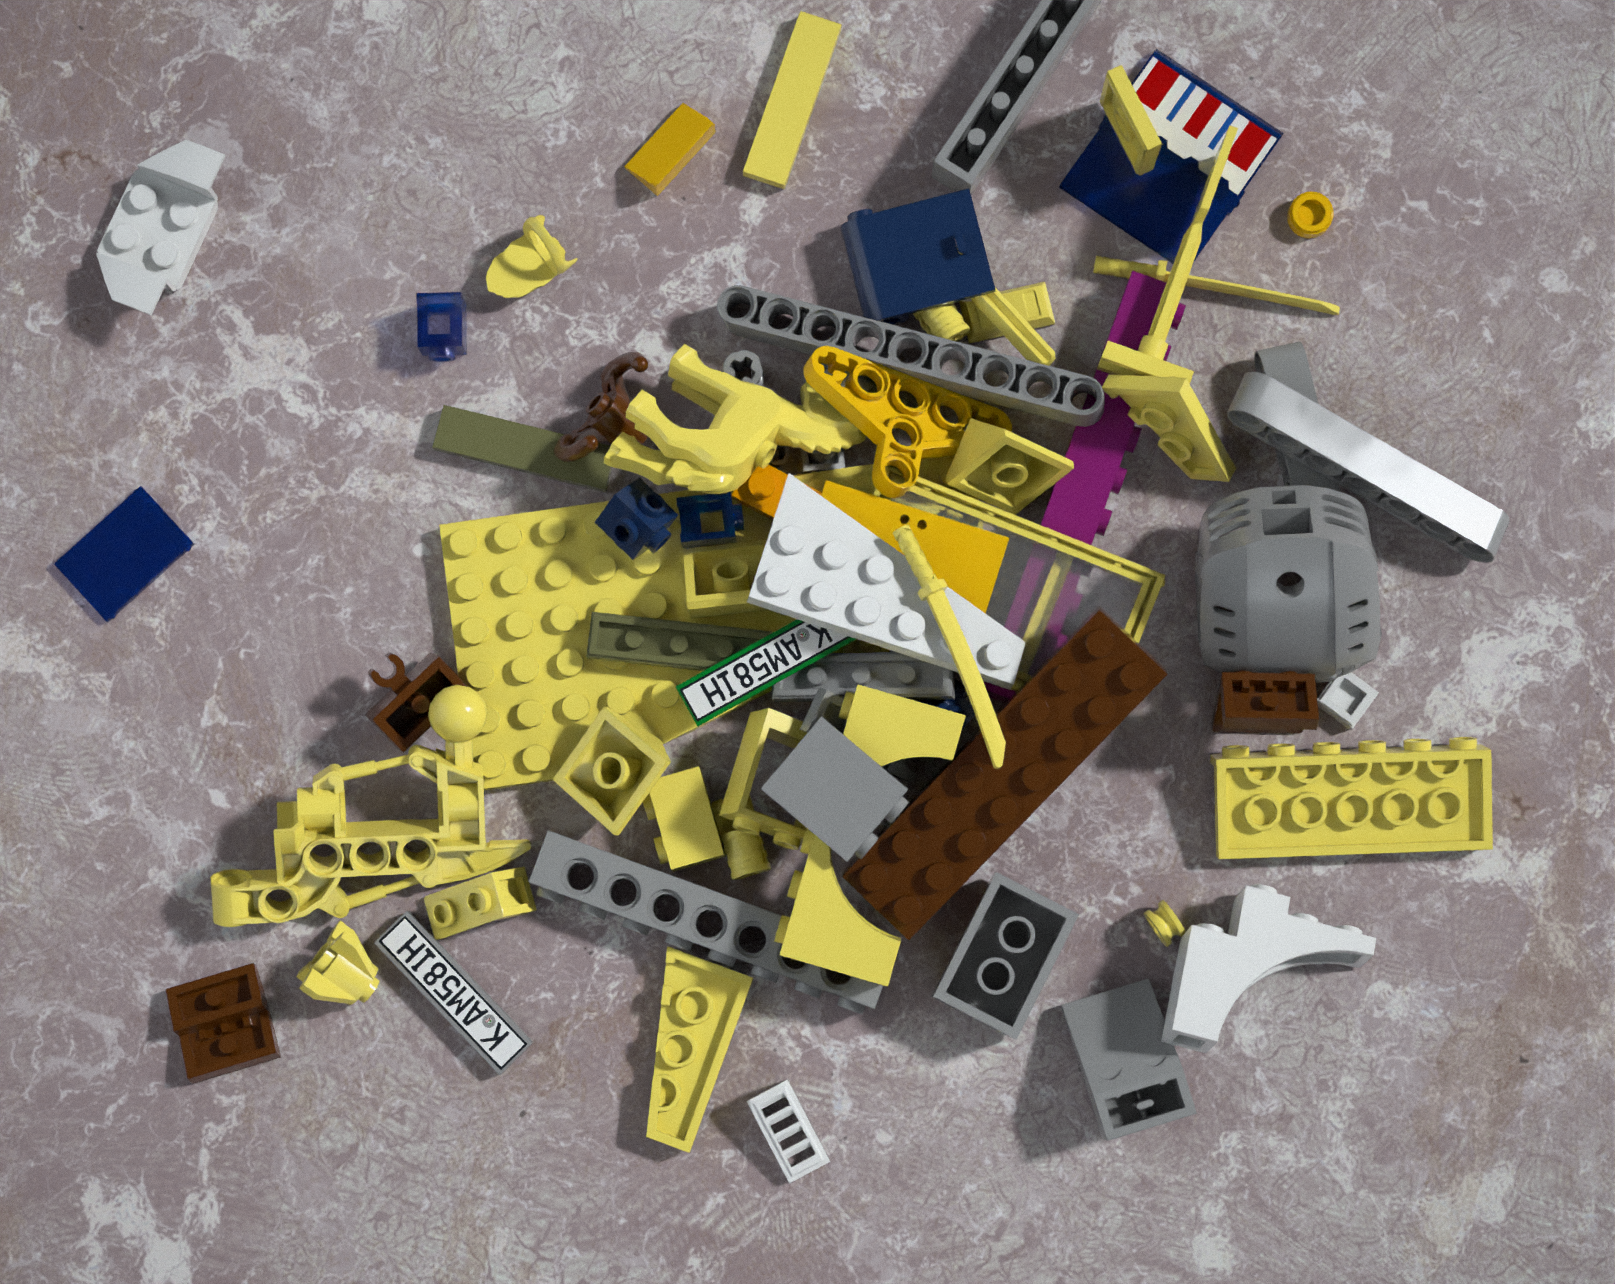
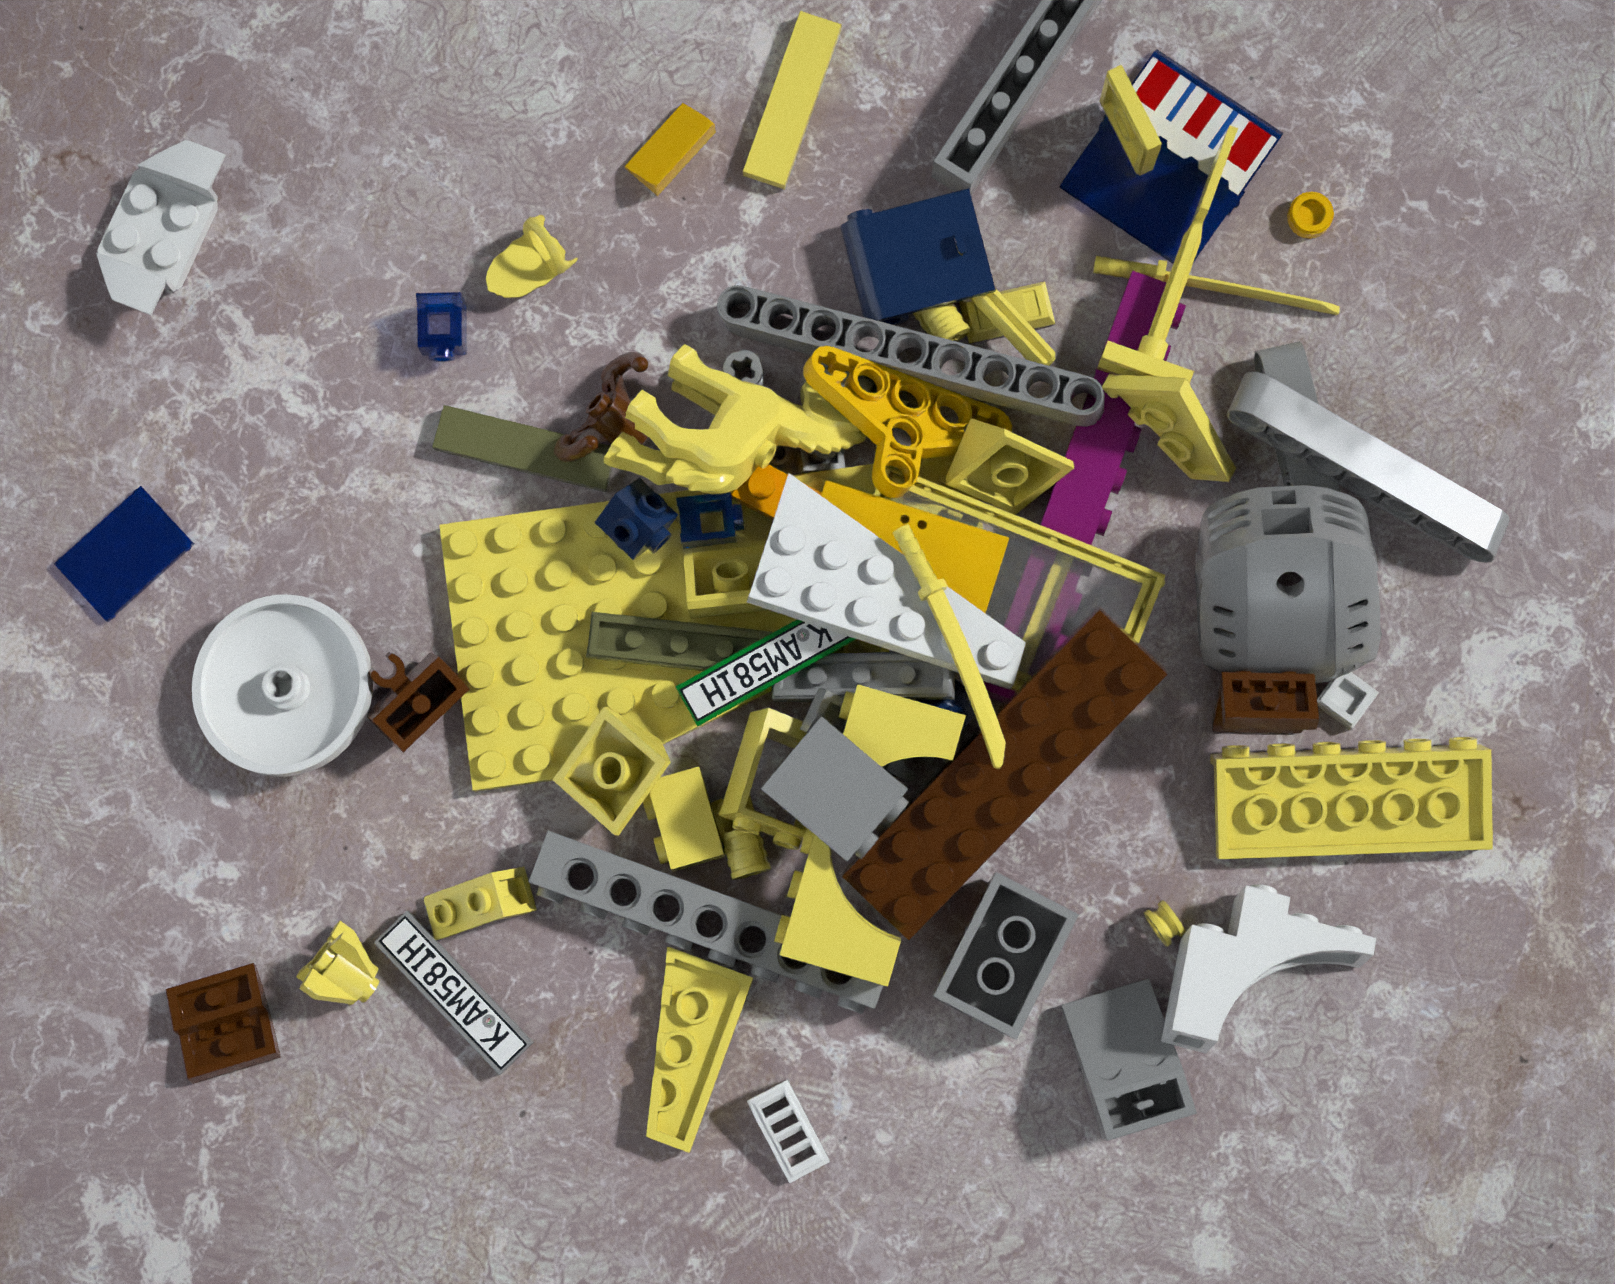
(282, 685): none -> white dish
(318, 817): light yellow piece -> none

